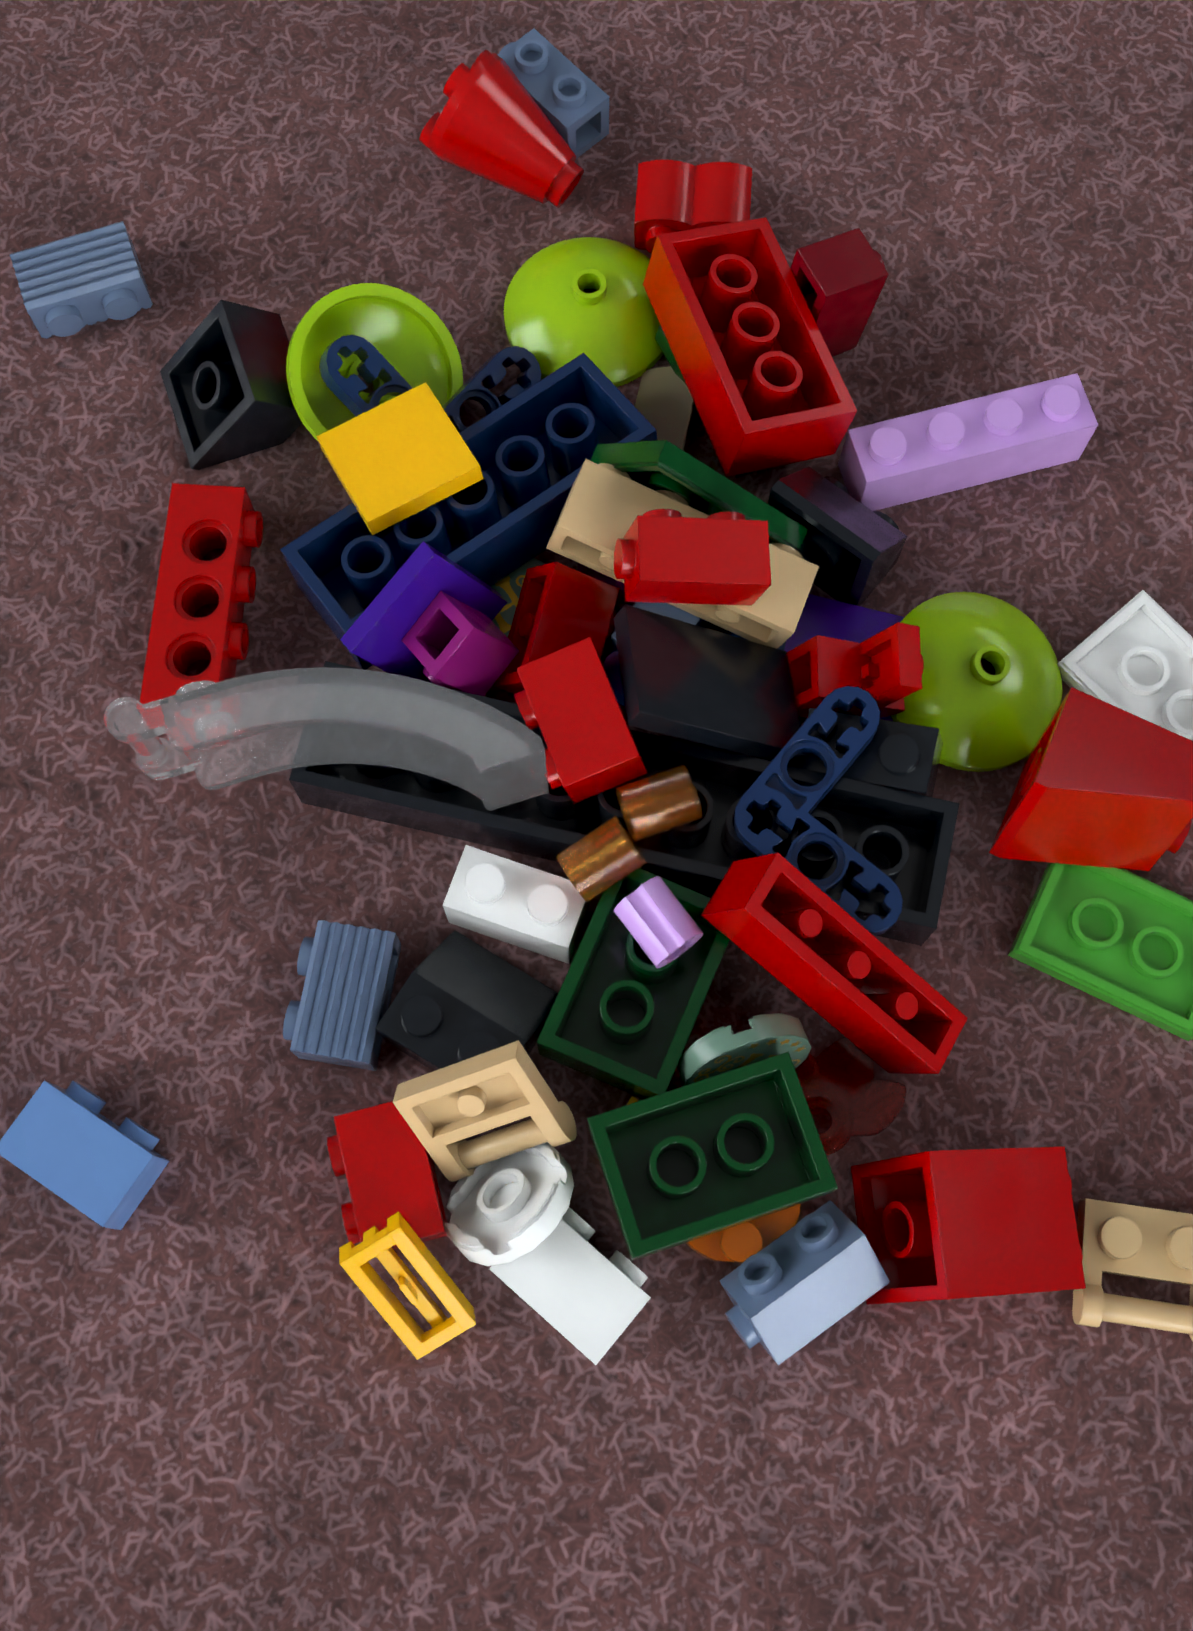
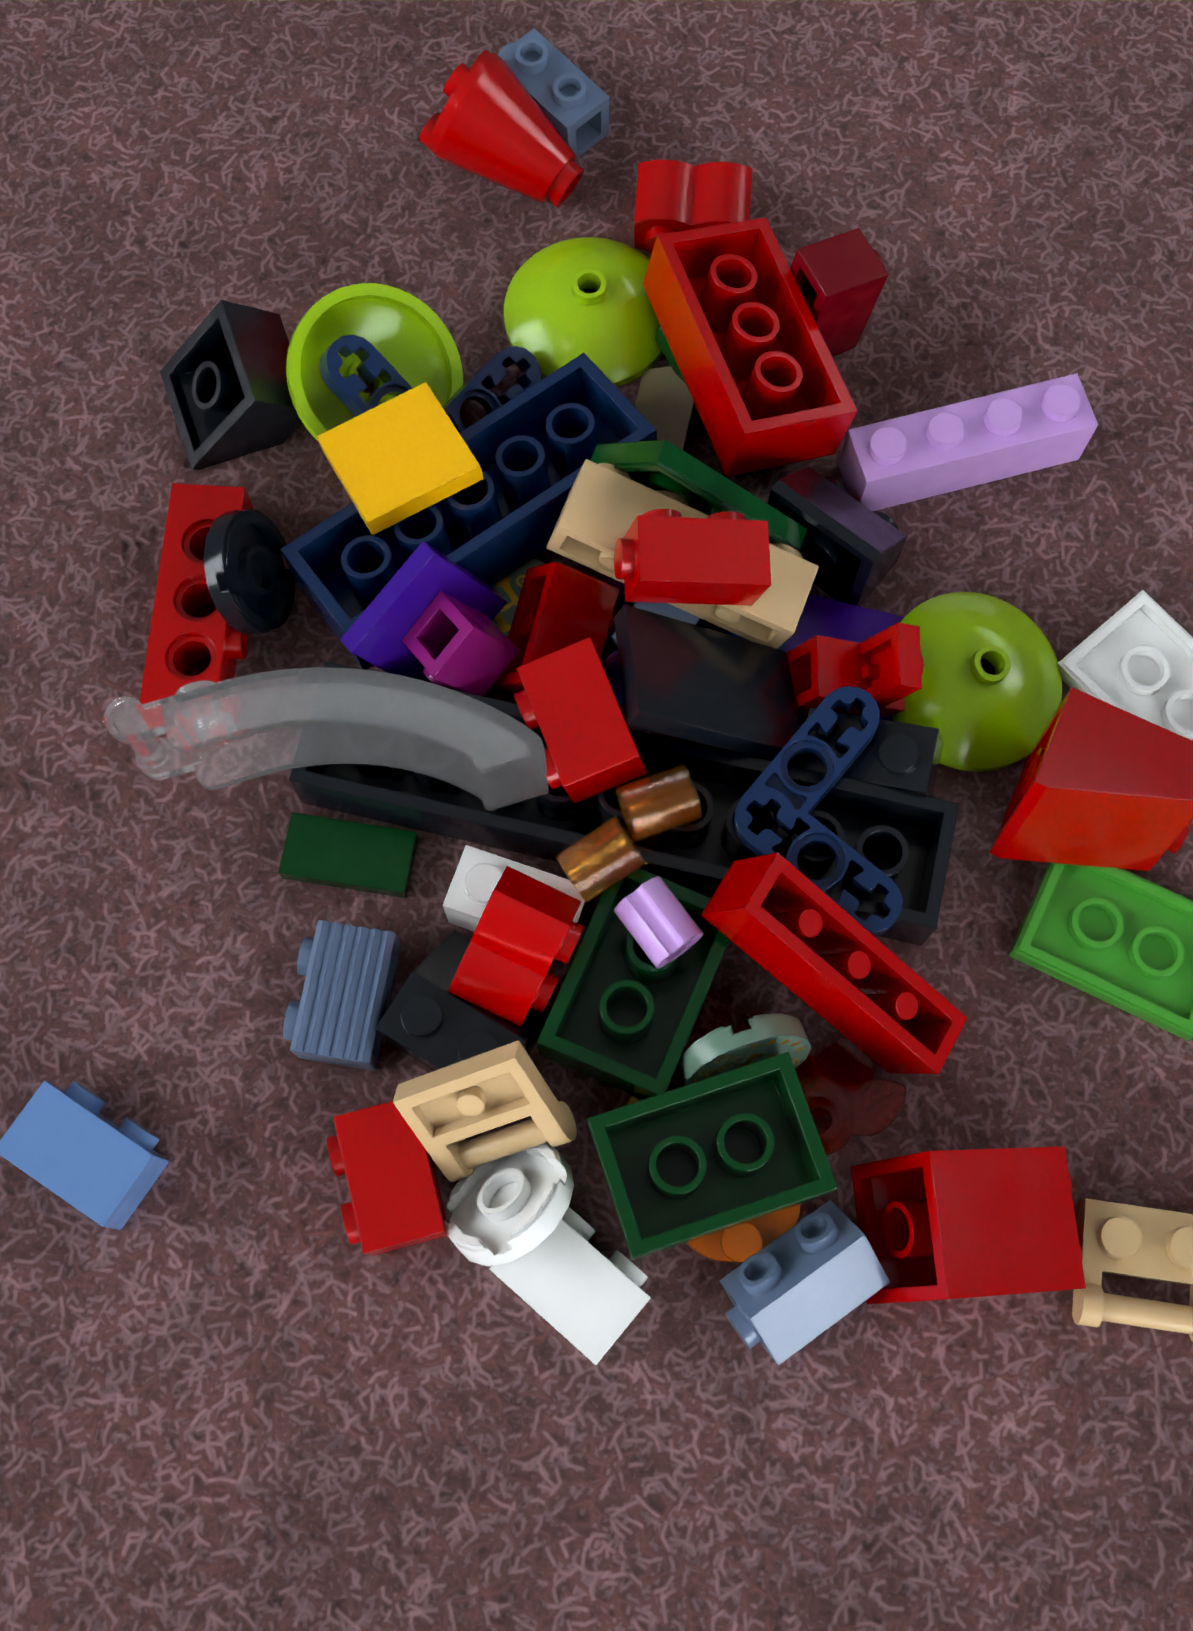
(81, 280): sand blue brick -> none
(248, 571): none -> black tile
(348, 855): none -> dark green tile
(379, 1245): yellow tile -> none
(515, 947): none -> red brick

